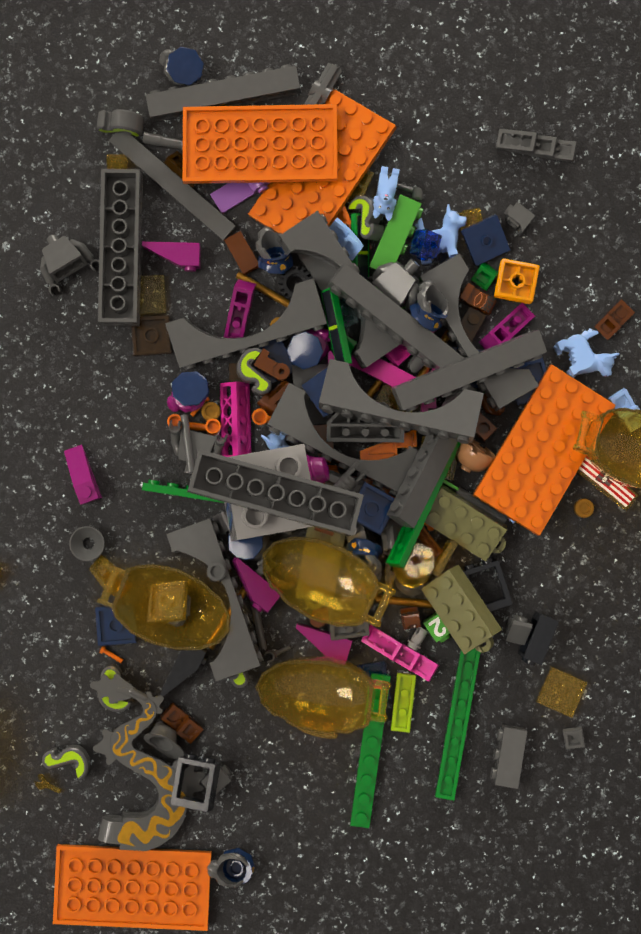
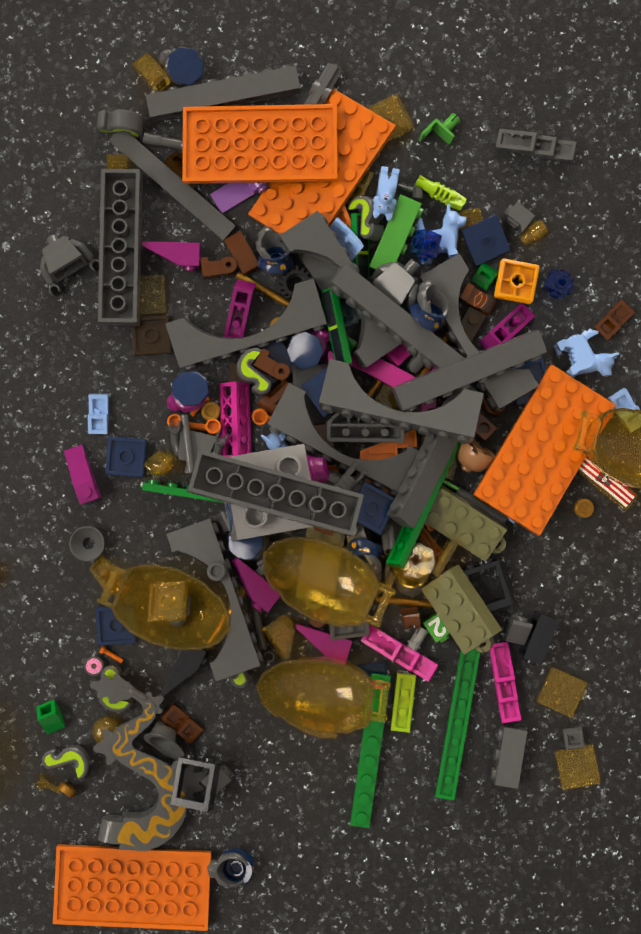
(50, 717): none -> green brick
(67, 789): none -> pearl gold tile
(94, 665): none -> tile
(98, 414): none -> light blue slope
(106, 722): none -> clear yellow hair
(126, 456): none -> dark blue plate
(151, 72): none -> clear yellow slope
(160, 463): none -> clear yellow hair
(219, 268): none -> reddish brown leg
(280, 634): none -> clear yellow slope
(395, 112): none -> clear yellow plate
(441, 193): none -> lime hinge
(442, 129): none -> bright green bracket
(505, 683): none -> dark pink slope
(534, 232): none -> clear yellow cone
(552, 286): none -> clear blue brick
(577, 767): none -> clear yellow tile

